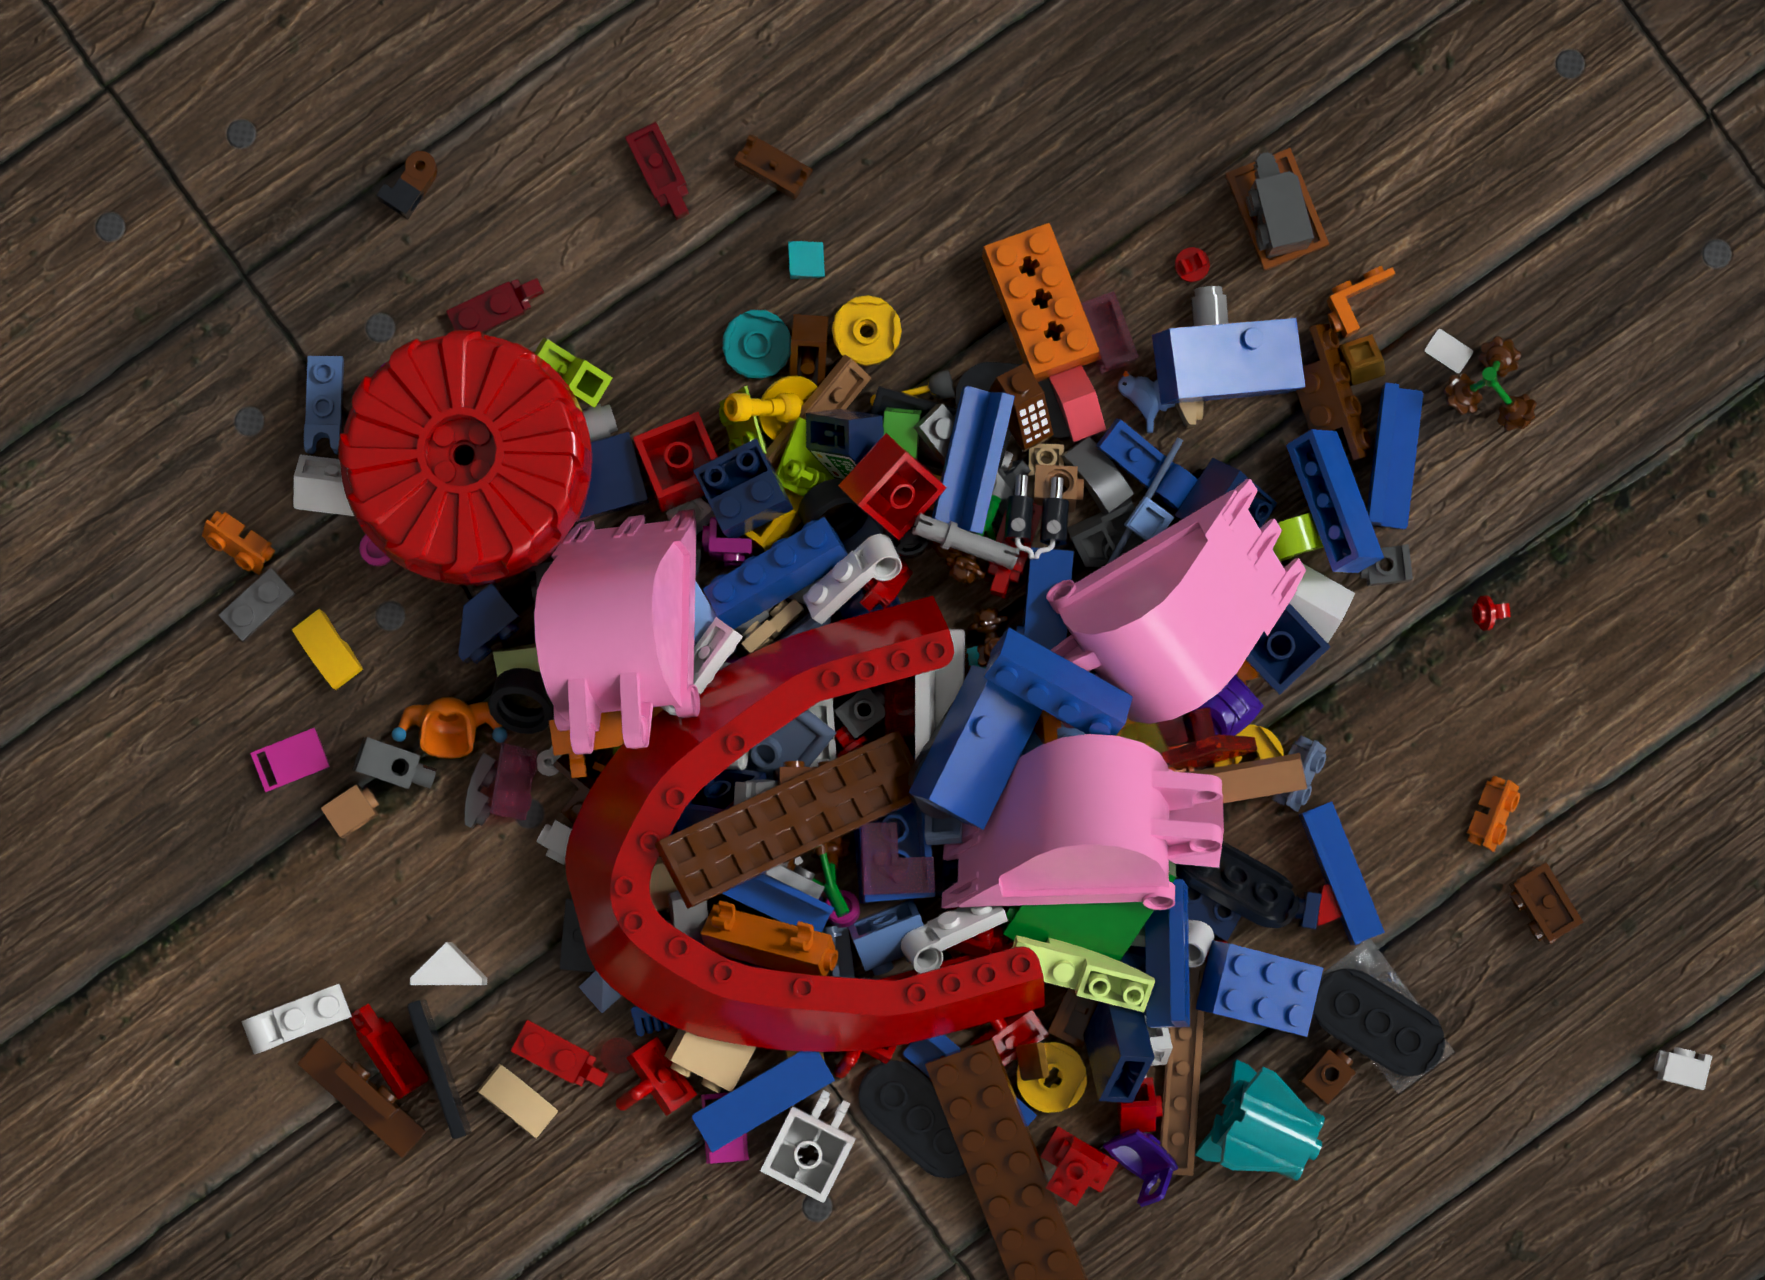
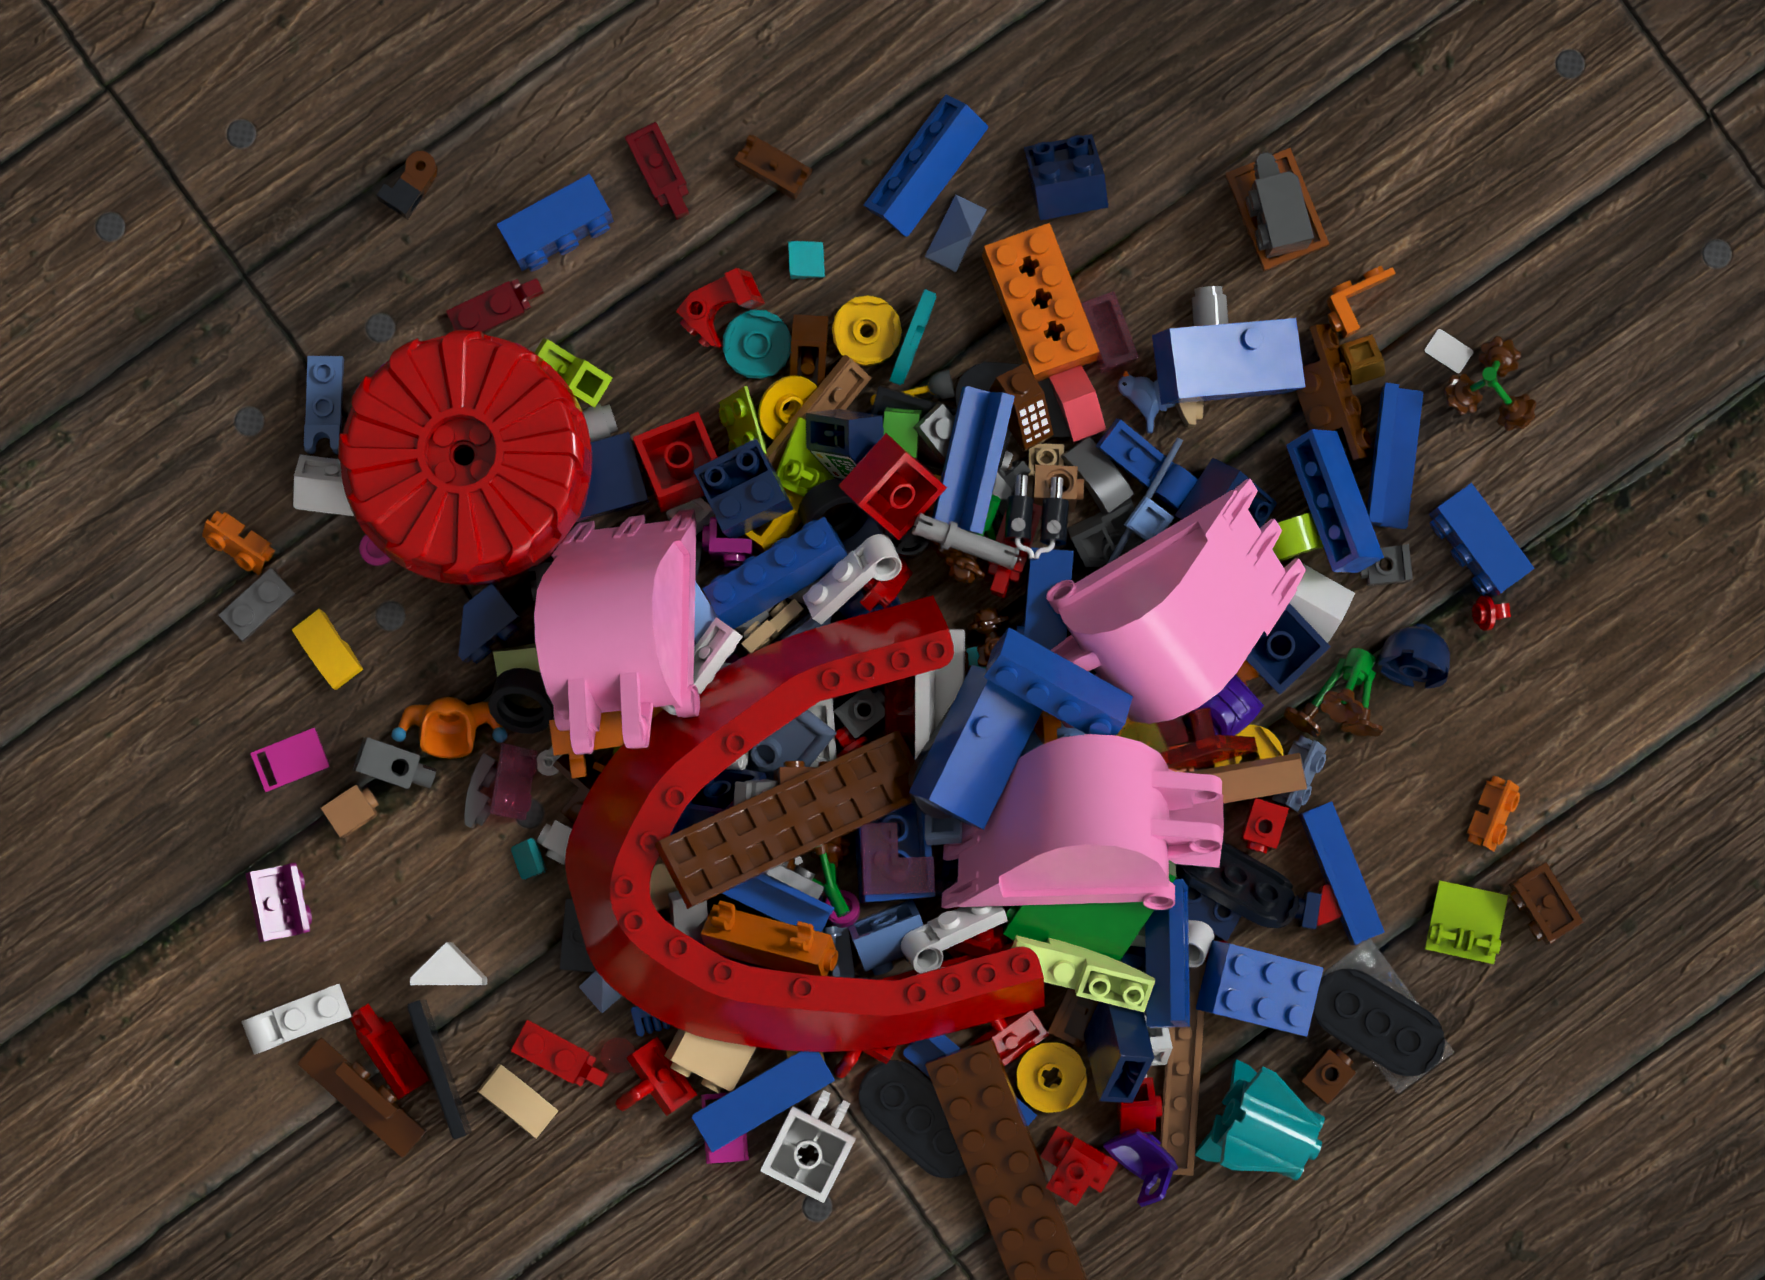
(279, 902): none -> bracket
(528, 858): none -> teal slope
(556, 223): none -> blue brick
(735, 287): none -> red tile
(740, 407): yellow piece -> none
(913, 337): none -> teal tile
(926, 165): none -> blue panel
(955, 233): none -> sand blue slope
(1032, 1061): pearl gold slope -> none
(1066, 177): none -> dark blue slope
(1192, 264): red plate -> none
(1264, 825): none -> red brick
(1342, 705): none -> plant
(1415, 655): none -> dark blue cylinder
(1466, 922): none -> lime hinge
(1480, 542): none -> blue brick
(1683, 1068): white brick -> none

